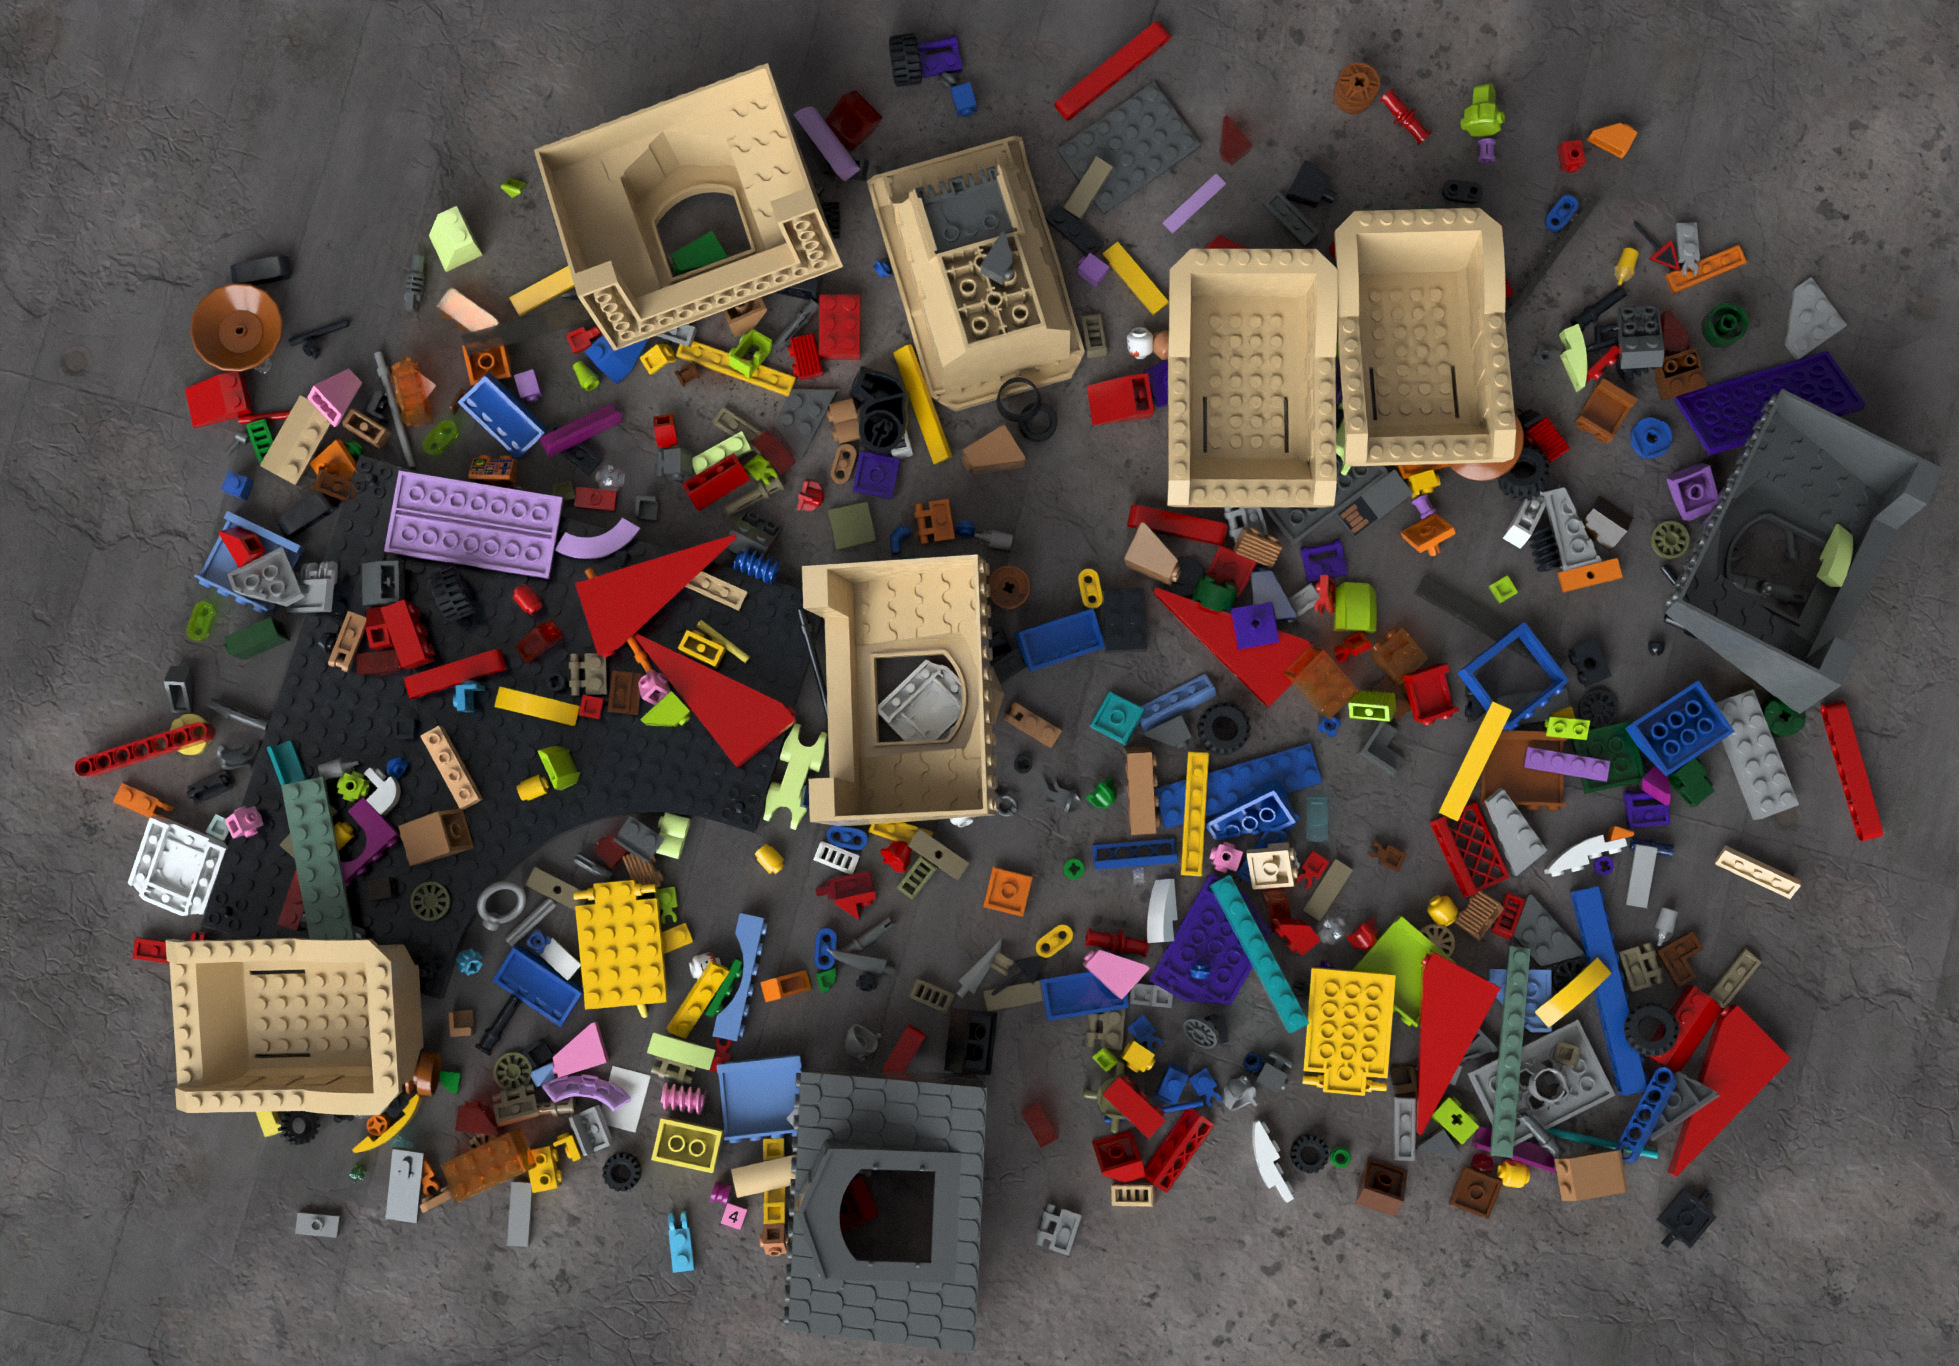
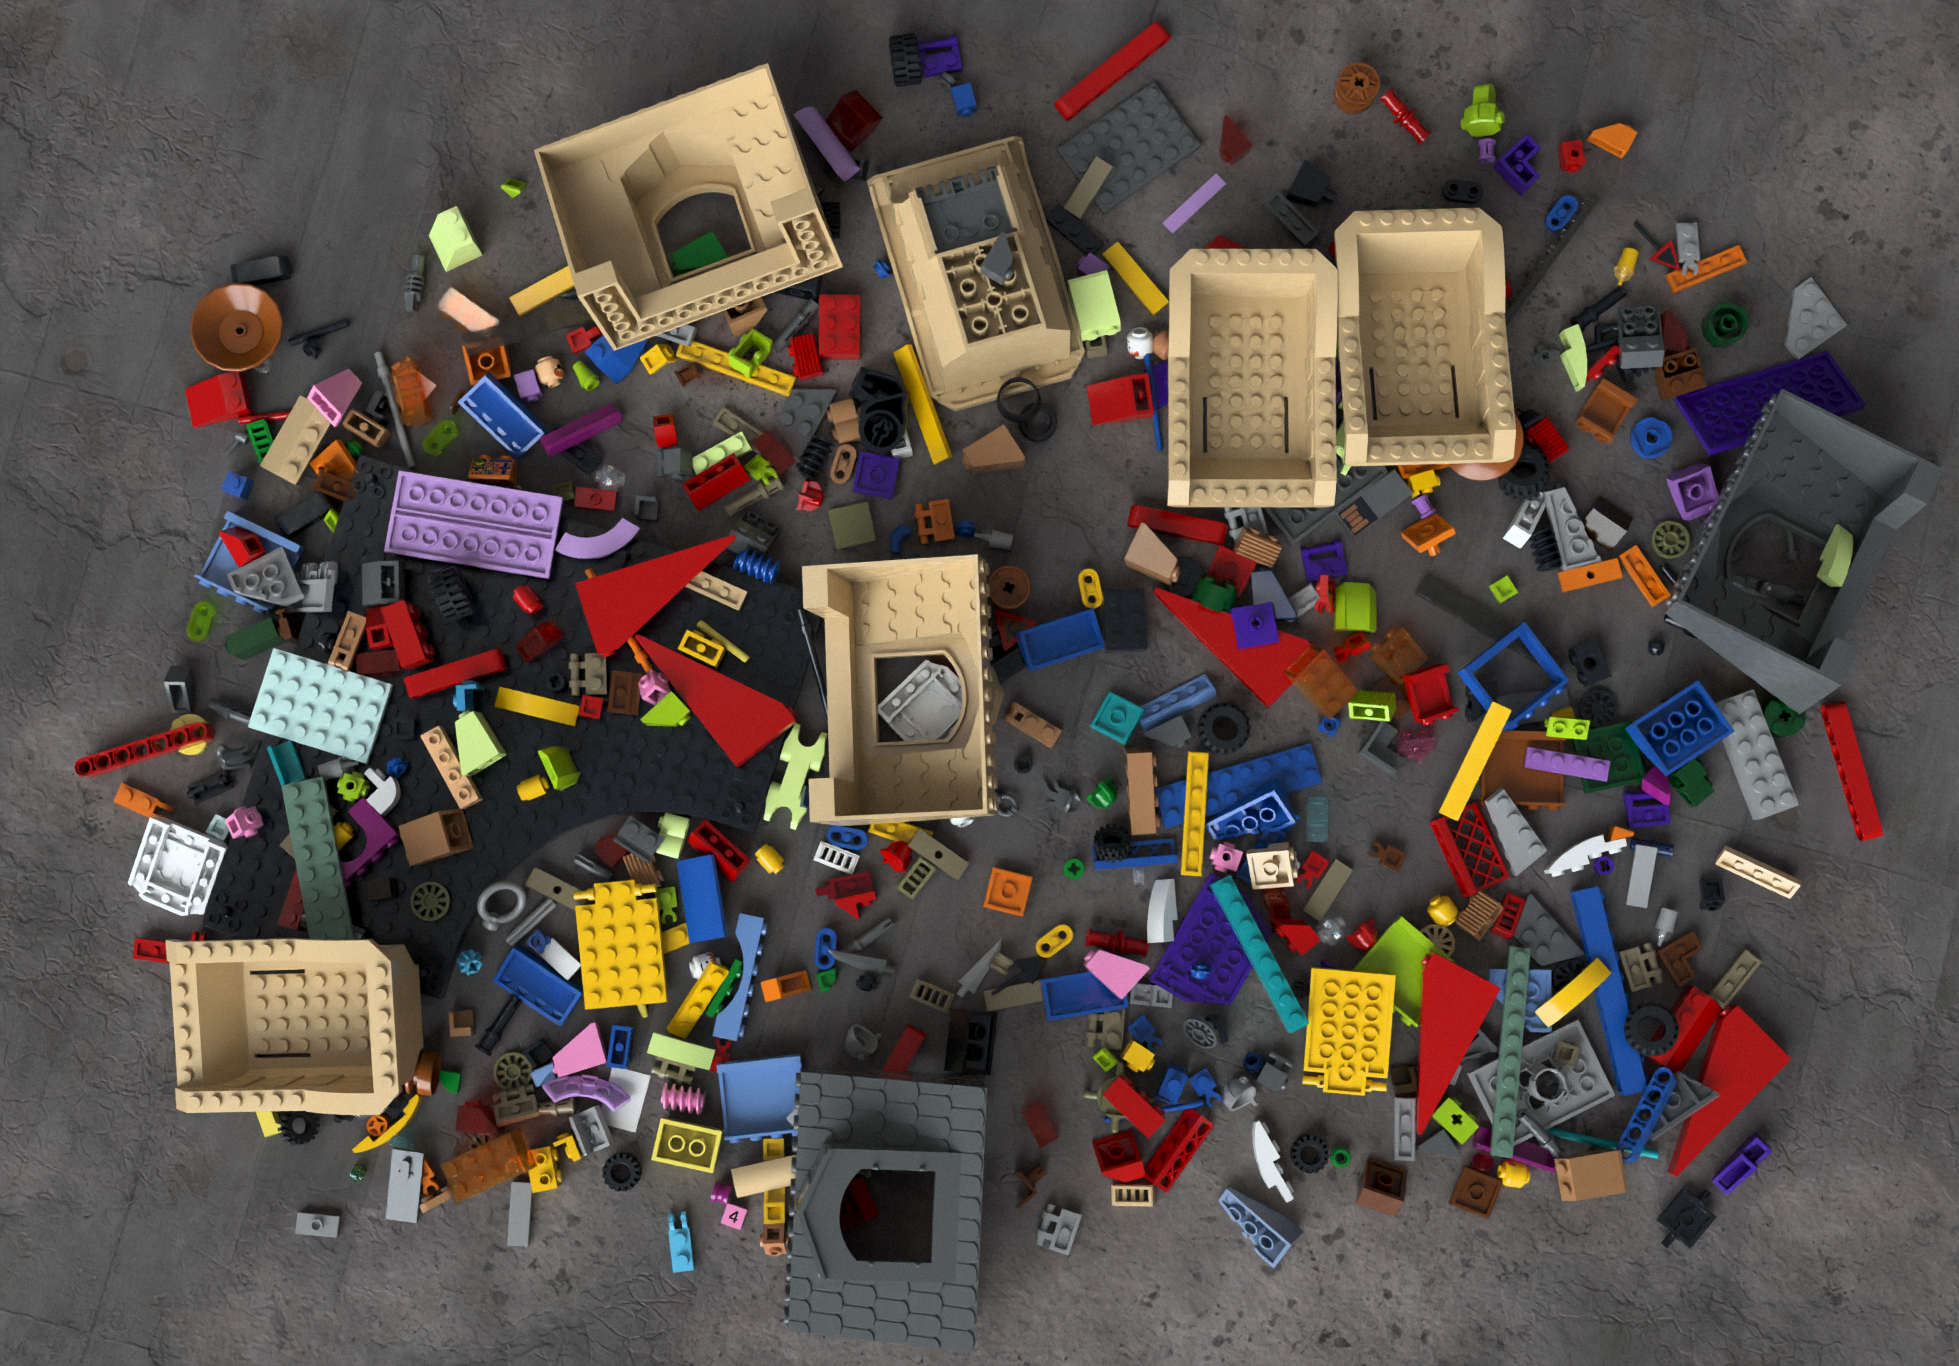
(288, 628): none -> reddish brown plate
(320, 706): none -> light aqua plate
(331, 519): none -> lime slope
(476, 743): none -> yellowish green slope
(549, 371): none -> light nougat head
(620, 1046): none -> blue brick
(702, 898): none -> blue slope
(728, 857): none -> red brick
(814, 457): none -> black piece
(1010, 623): none -> piece
(1028, 1181): none -> reddish brown bracket
(1094, 305): none -> yellowish green slope
(1112, 834): none -> black tyre
(1155, 416): none -> blue axle
(1266, 1228): none -> sand blue wedge
(1417, 747): none -> clear pink hips
(1515, 167): none -> dark purple brick
(1644, 575): none -> orange plate
(1711, 893): none -> black bracket
(1741, 1163): none -> dark purple slope

